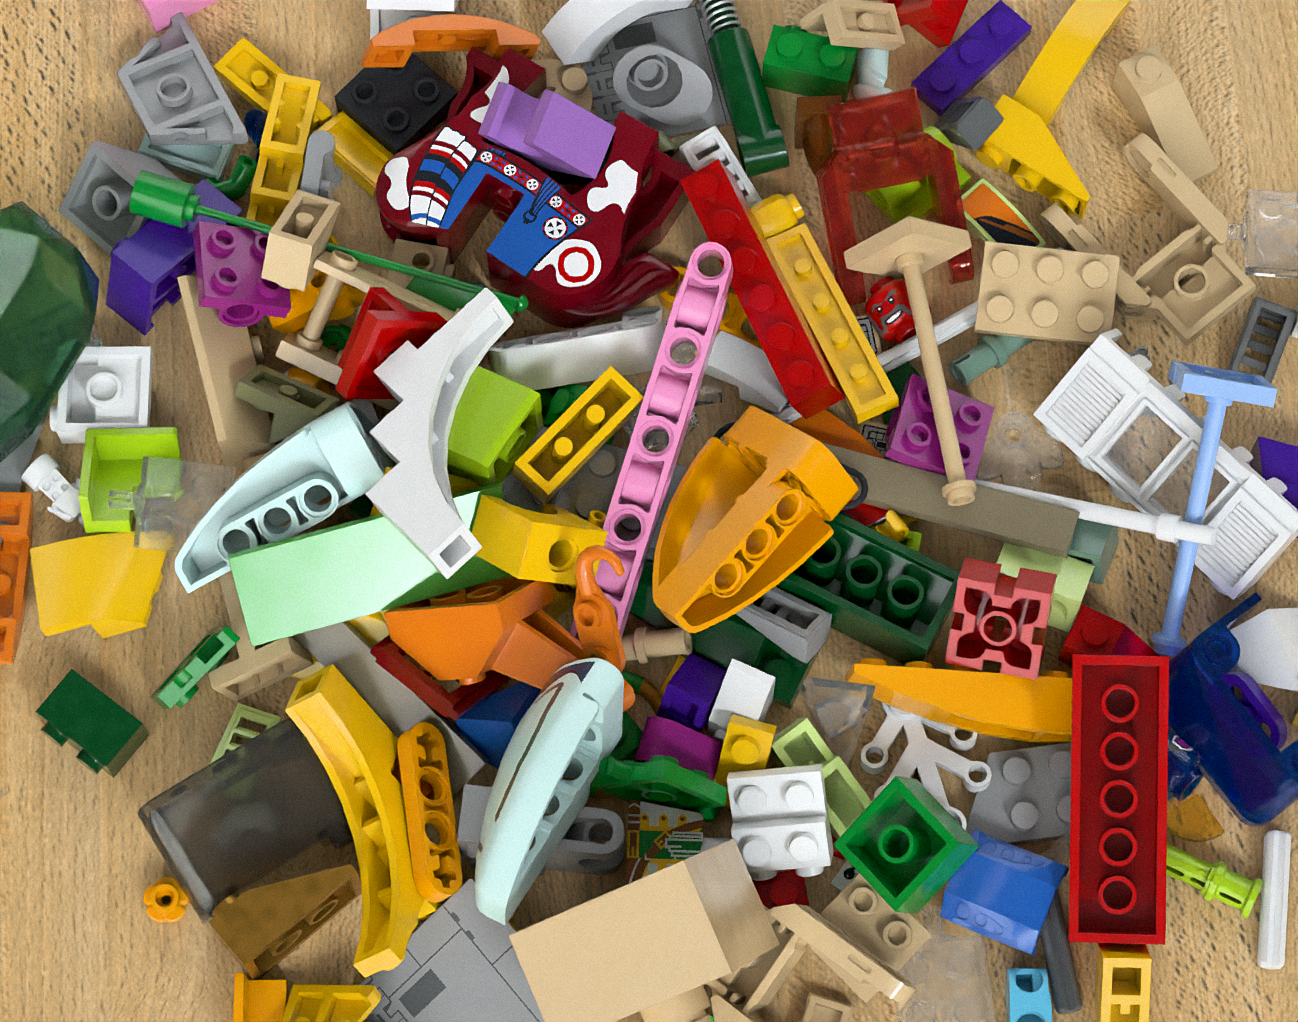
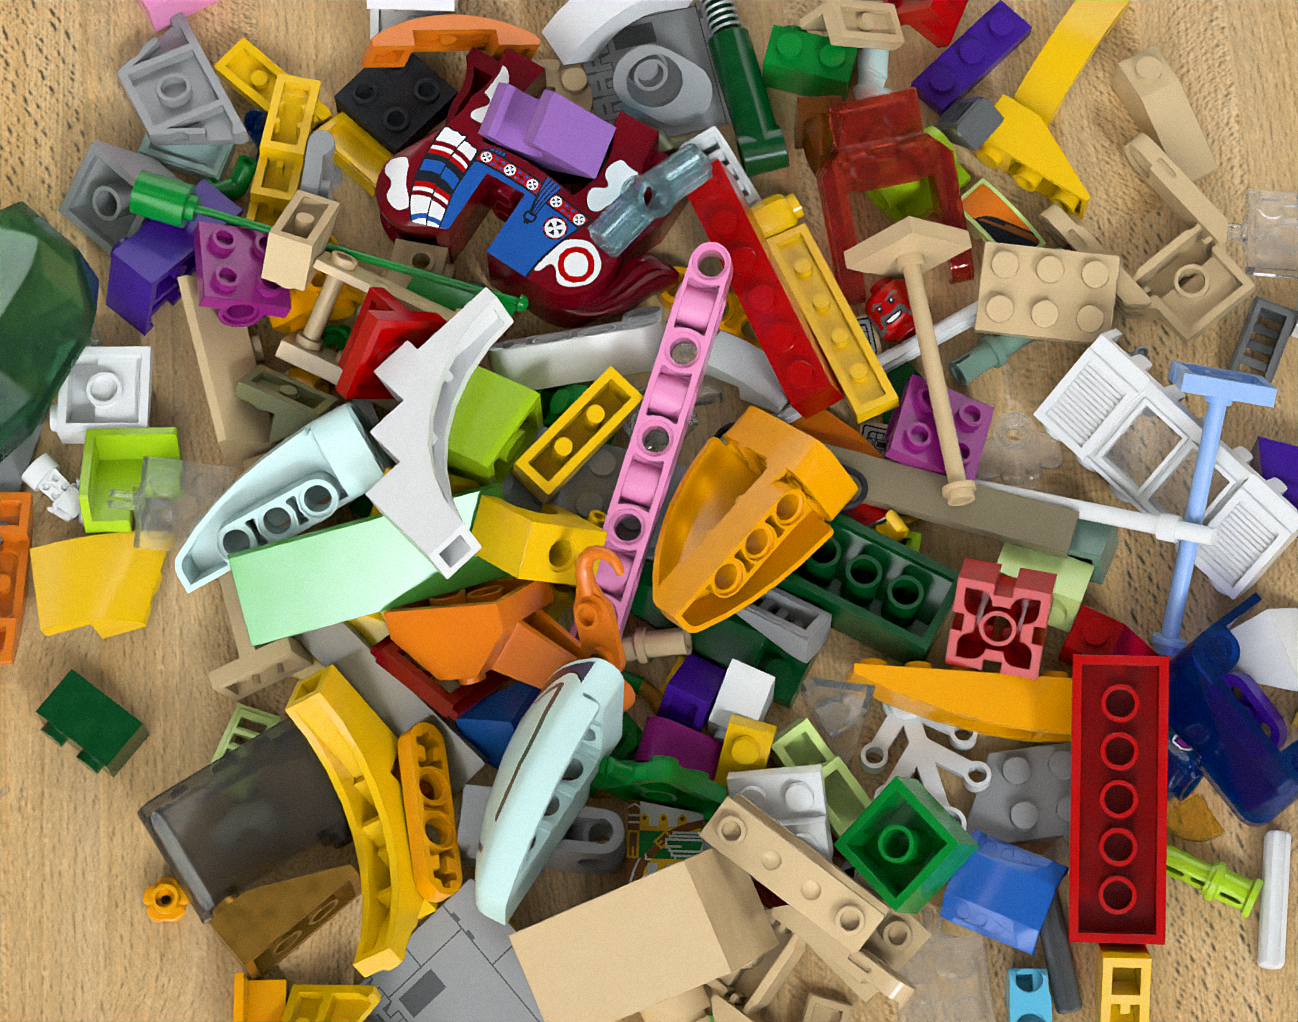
(205, 657): green wing -> none
(669, 183): none -> clear light blue piece
(795, 872): none -> tan fence

